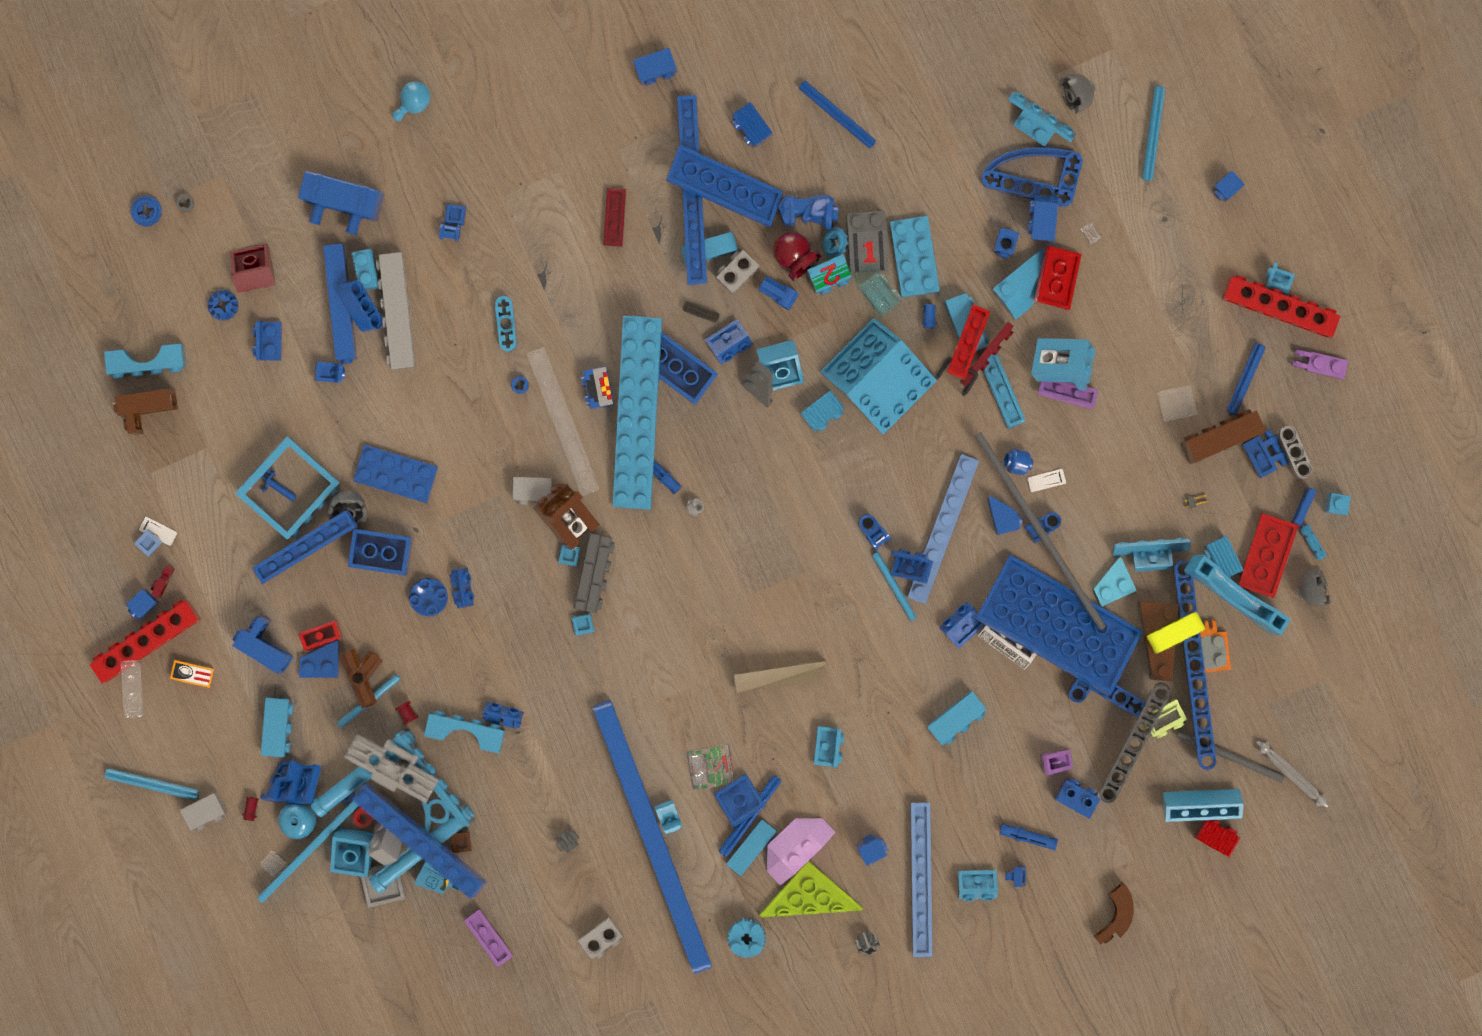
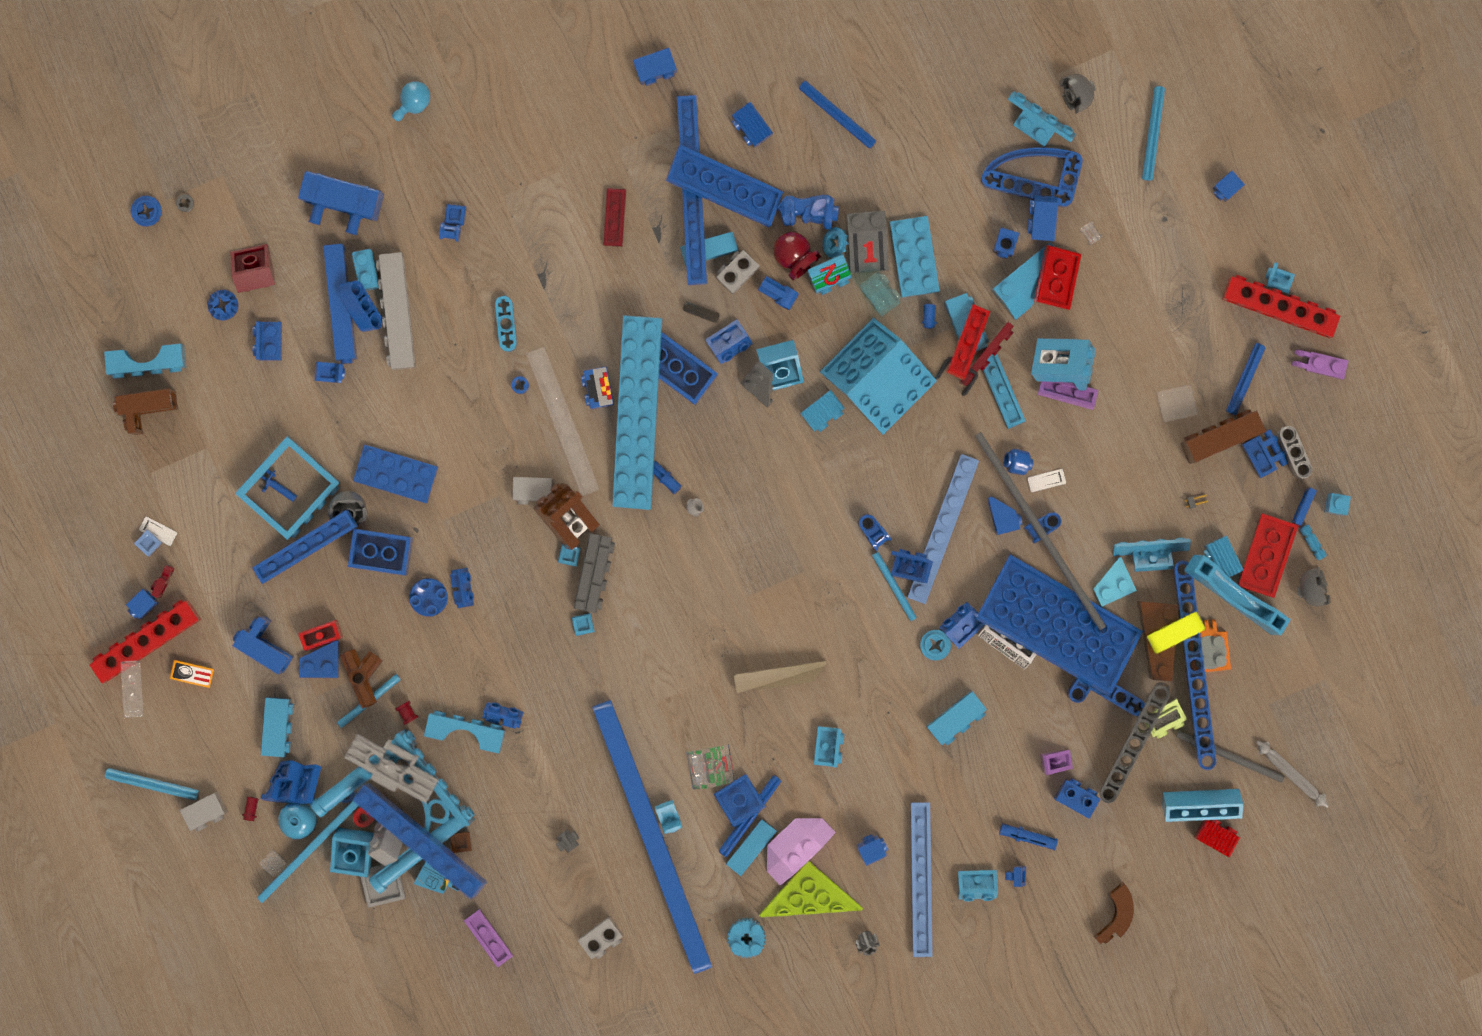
(945, 645): none -> dark azure gear

